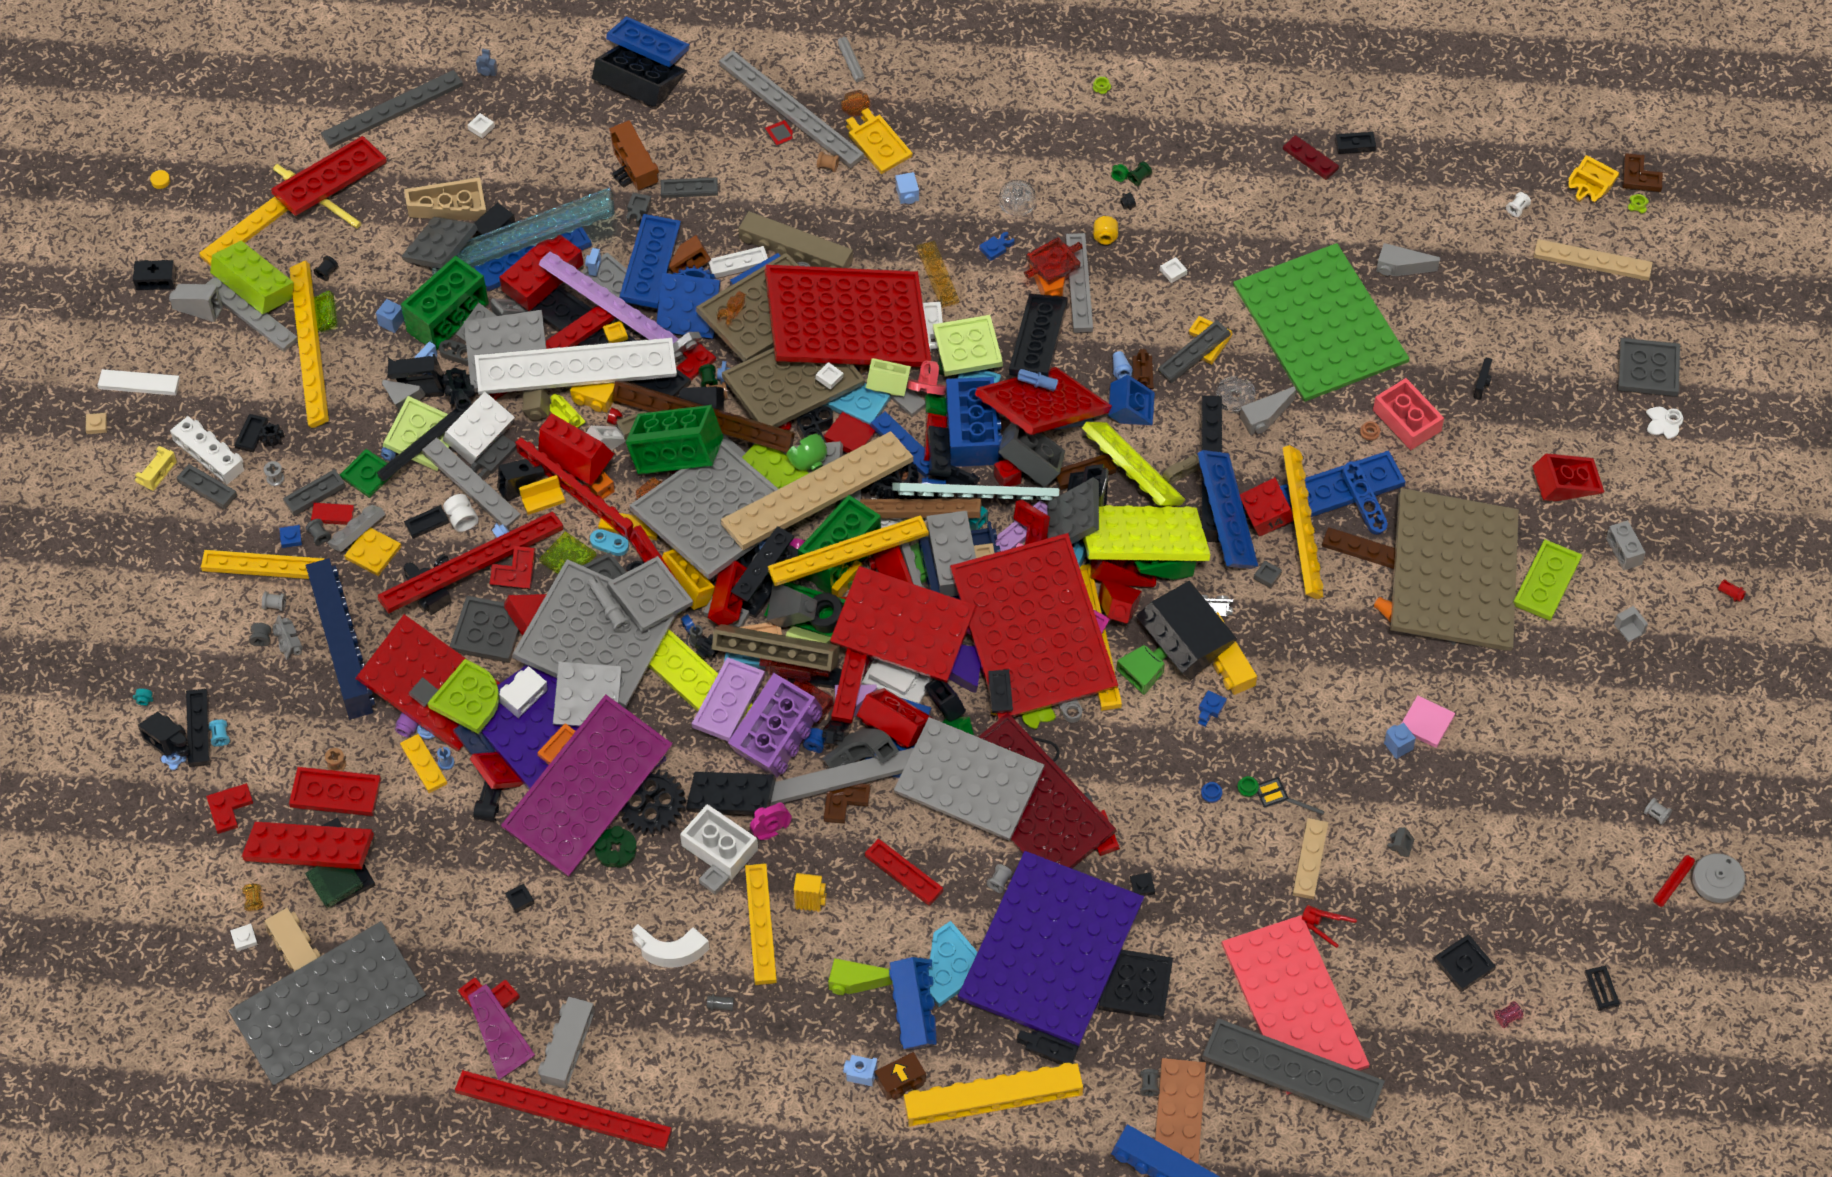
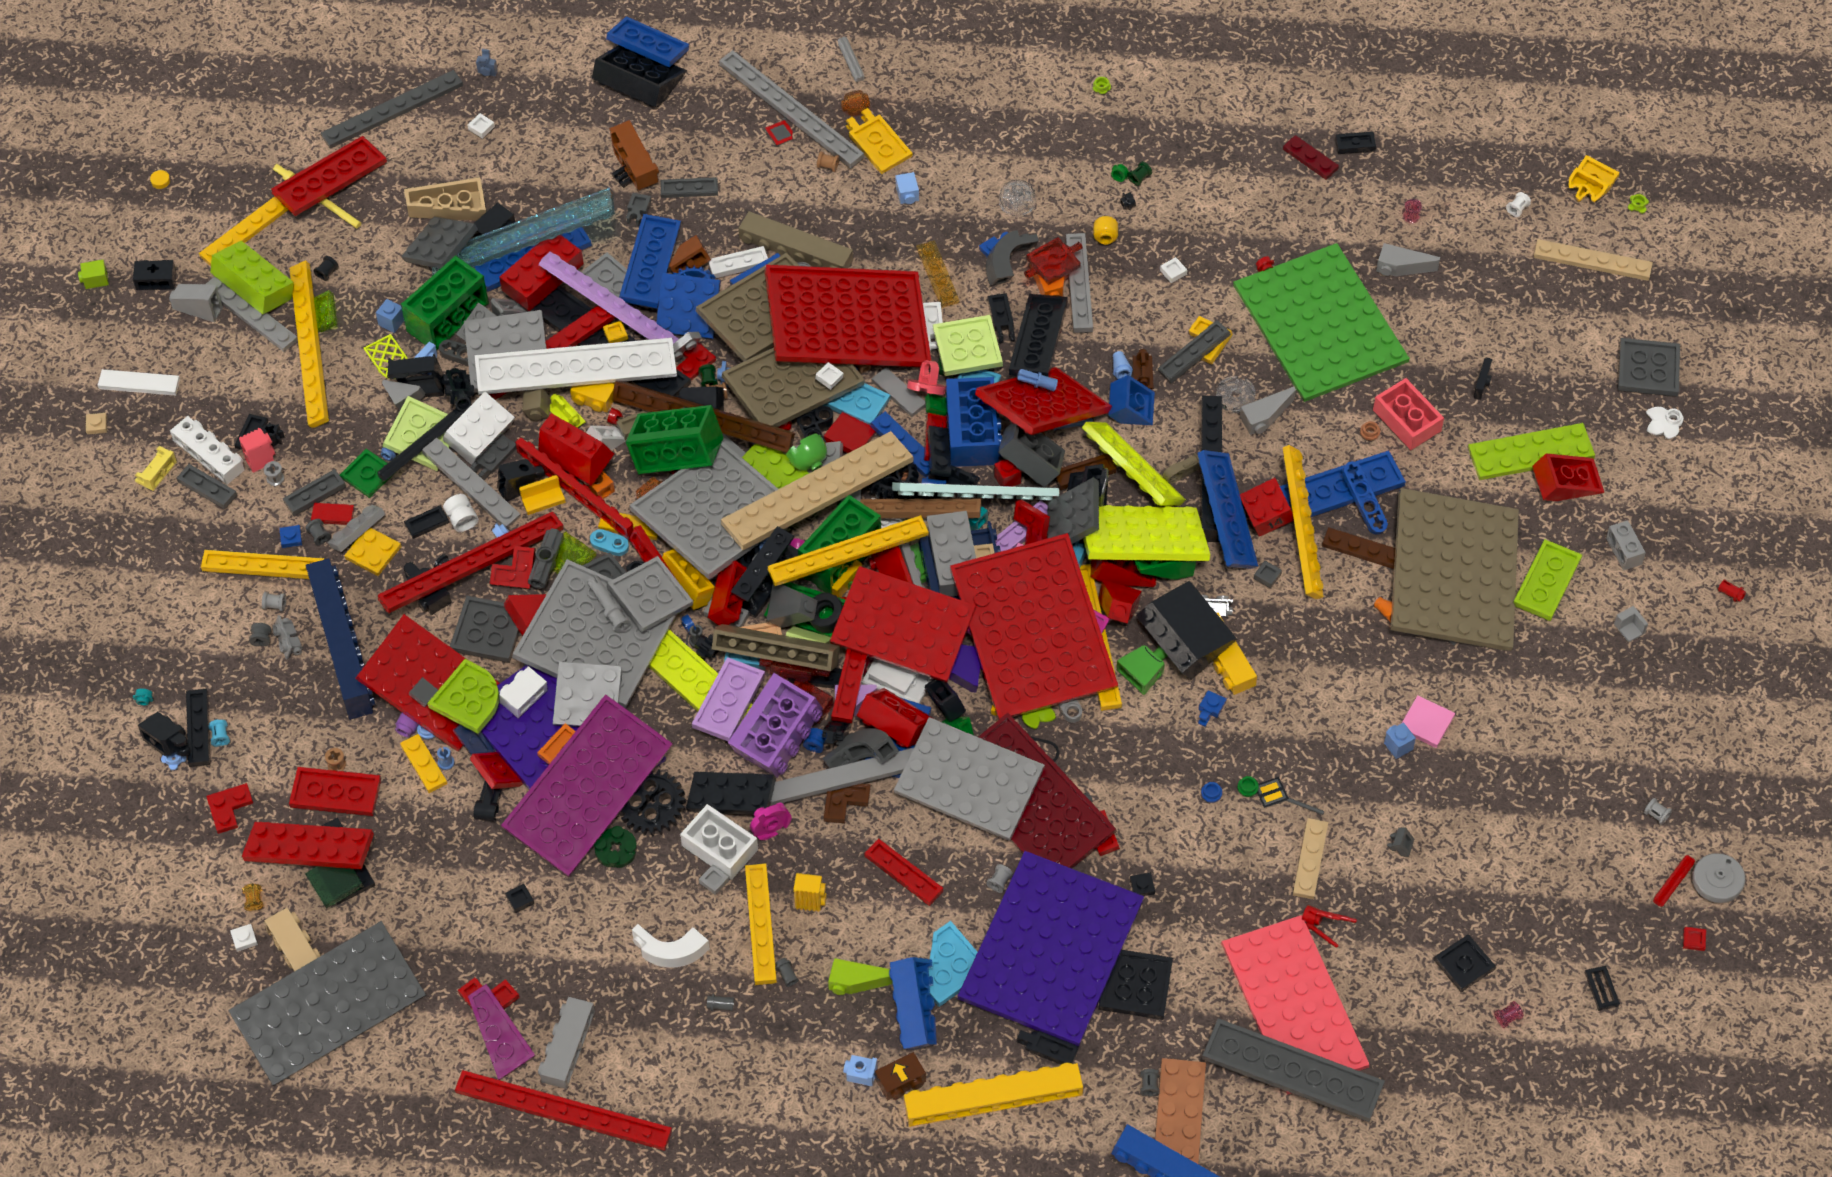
(93, 274): none -> lime brick
(257, 449): none -> coral brick
(379, 342): none -> neon yellow window
(542, 567): none -> dark grey piece
(593, 261): light blue plate -> none
(734, 306): clear orange plate -> none
(787, 973): none -> dark grey pin
(888, 377): yellowish green brick -> none
(998, 260): none -> dark grey arch
(1000, 691): black plate -> none
(1001, 316): none -> black hinge
(1264, 263): none -> red plate
(1415, 208): none -> clear pink bush
(1522, 451): none -> lime plate
(1637, 178): reddish brown plate -> none
(1694, 938): none -> red tile

